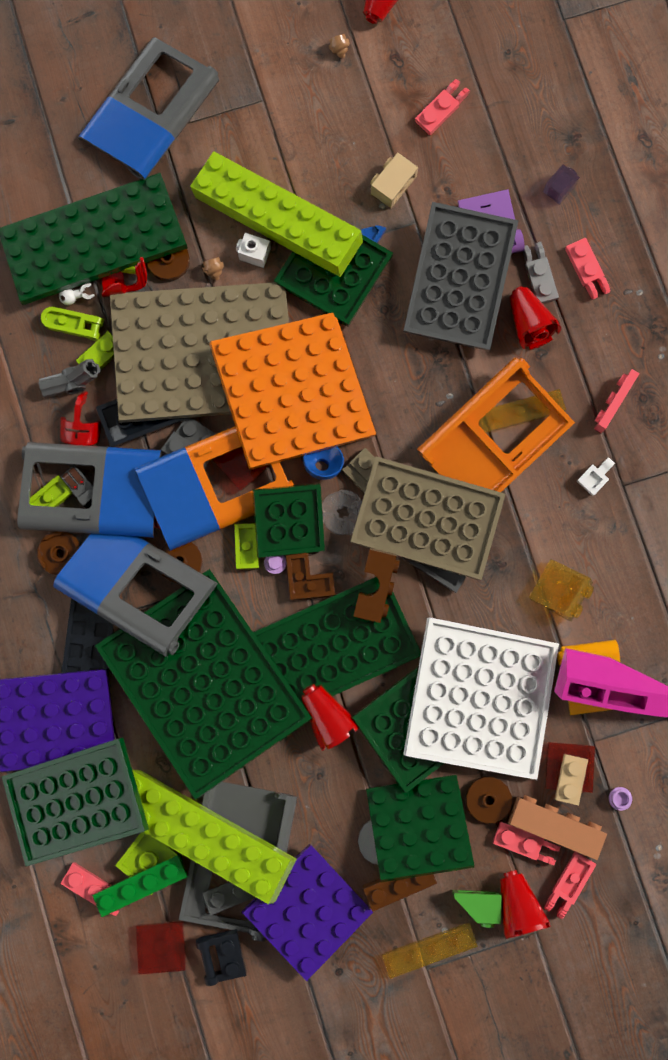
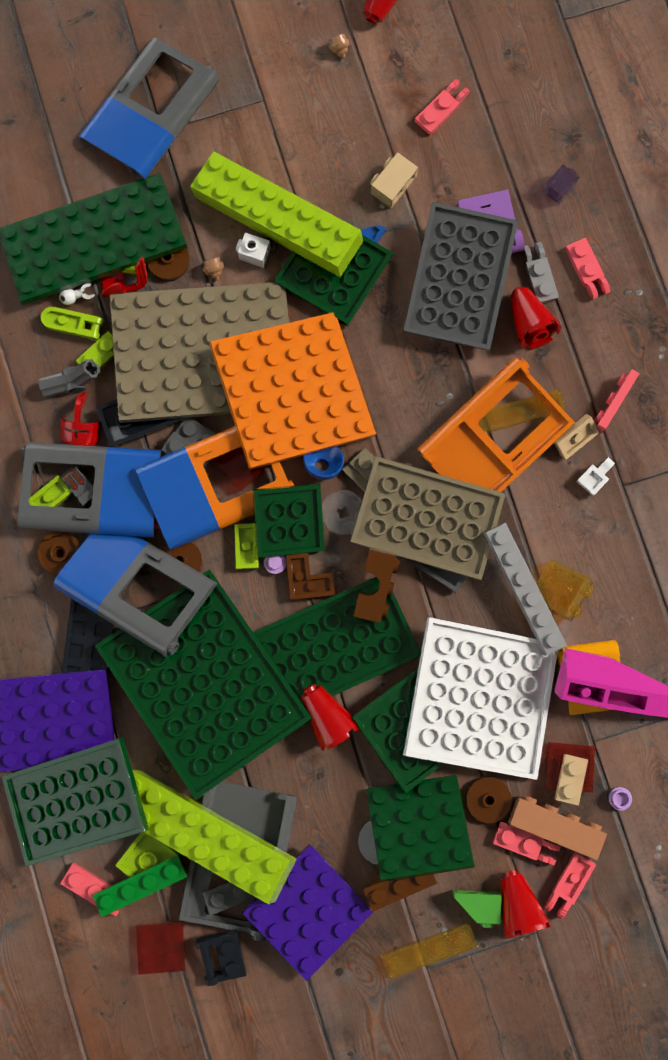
(525, 589): none -> light grey plate
(576, 436): none -> tan plate

